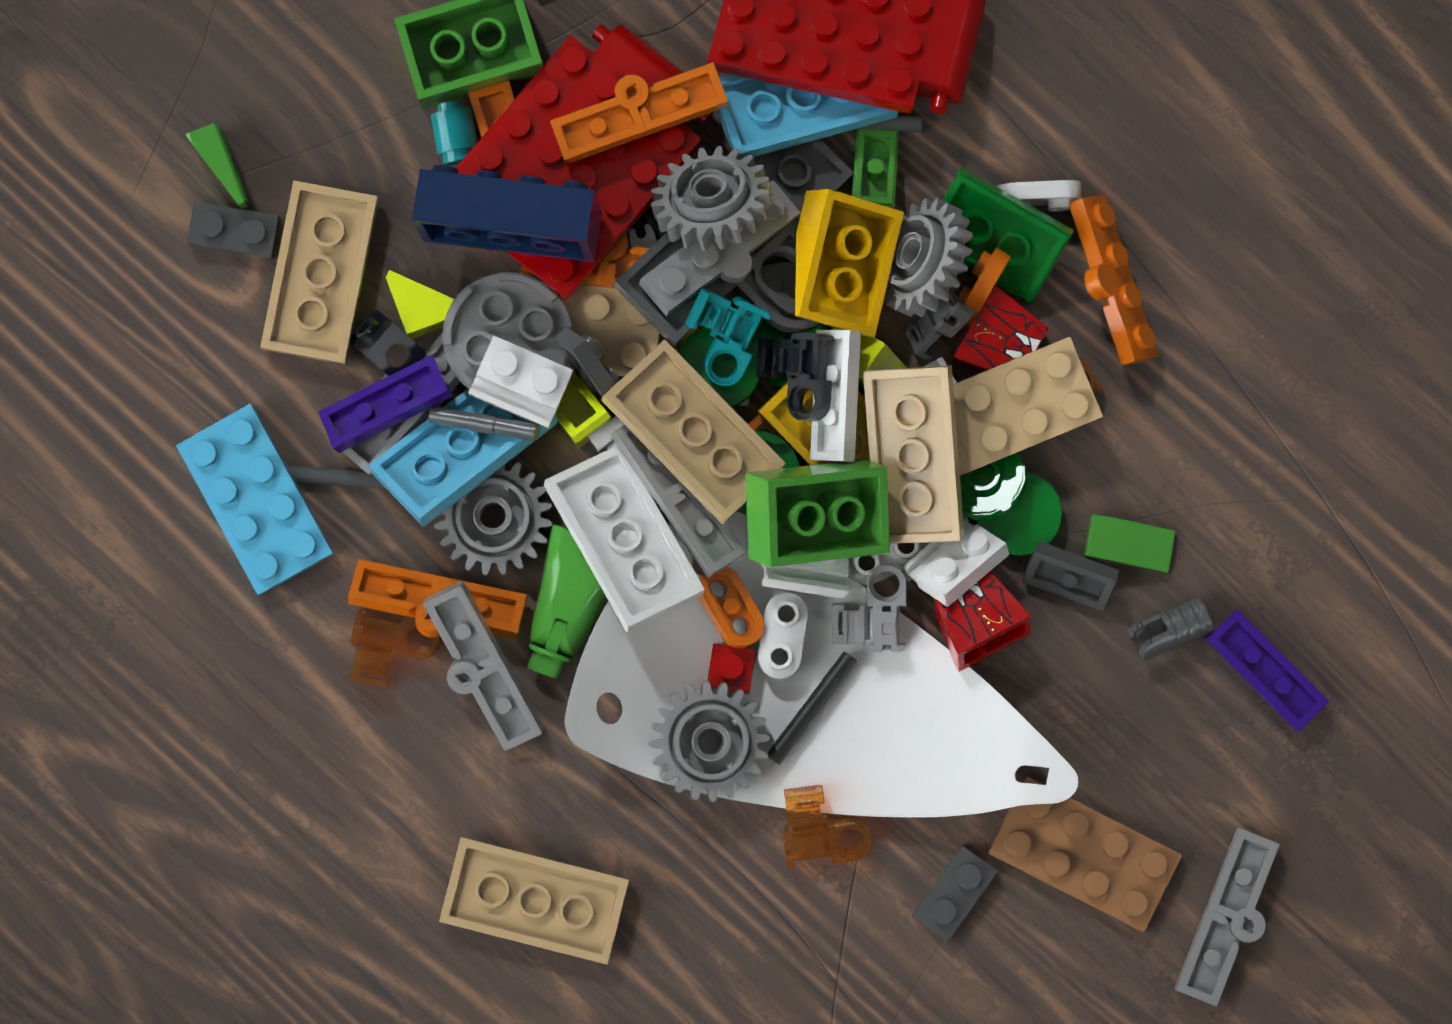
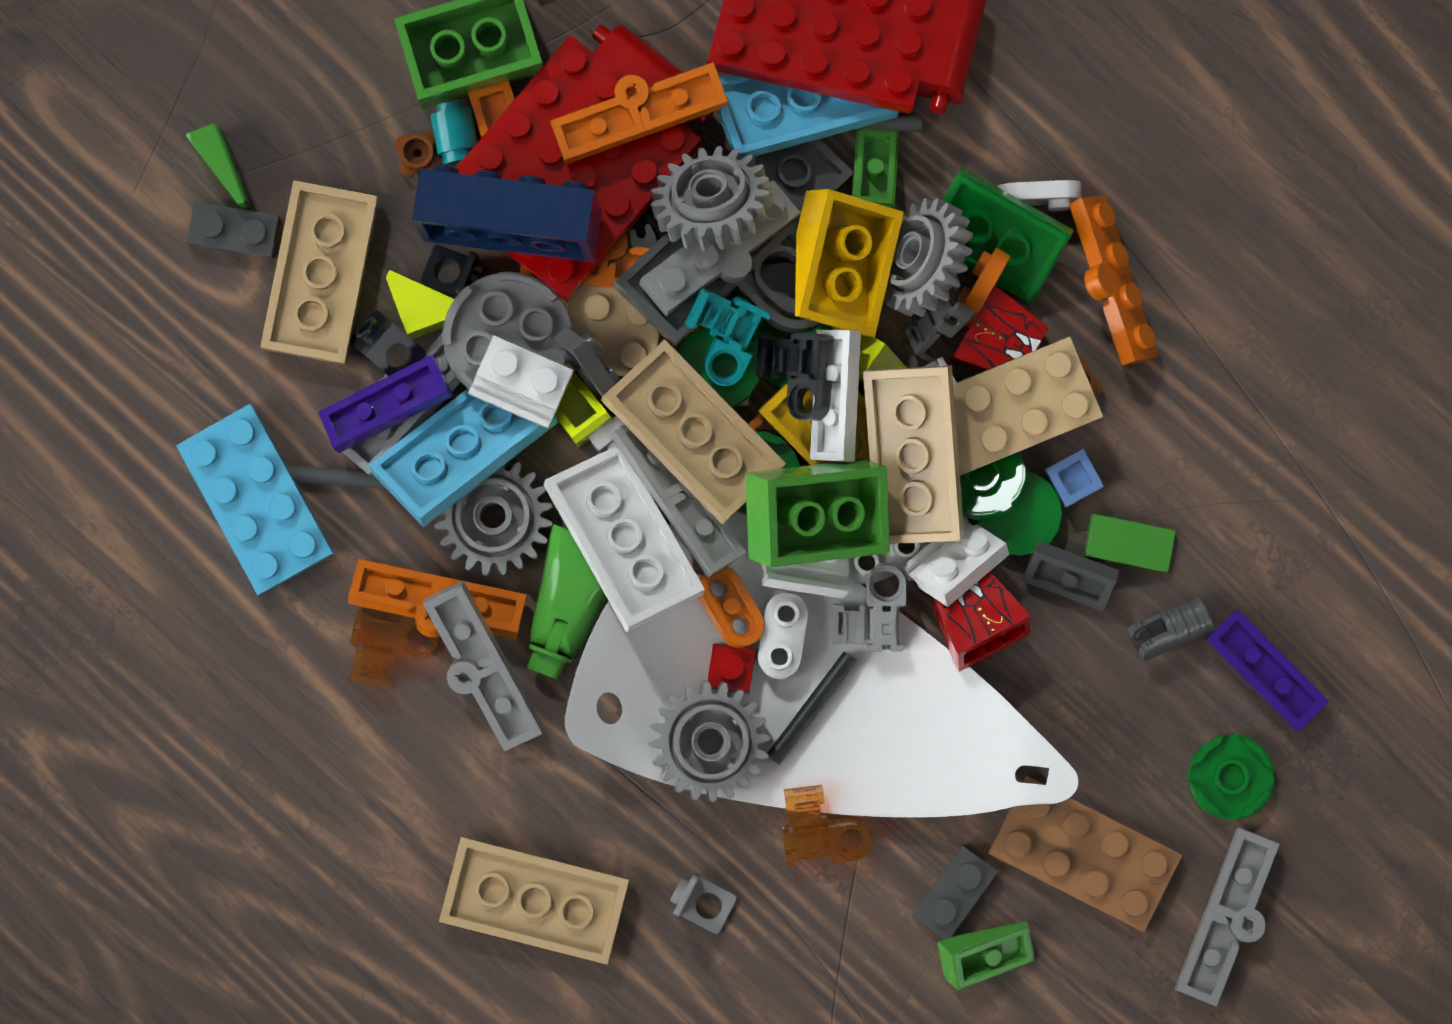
(406, 147): none -> dark orange plate
(469, 270): none -> black bracket
(484, 423): dark grey piece -> none
(686, 897): none -> light grey bracket
(985, 954): none -> bright green slope
(1074, 478): none -> medium blue plate
(1231, 777): none -> green tile

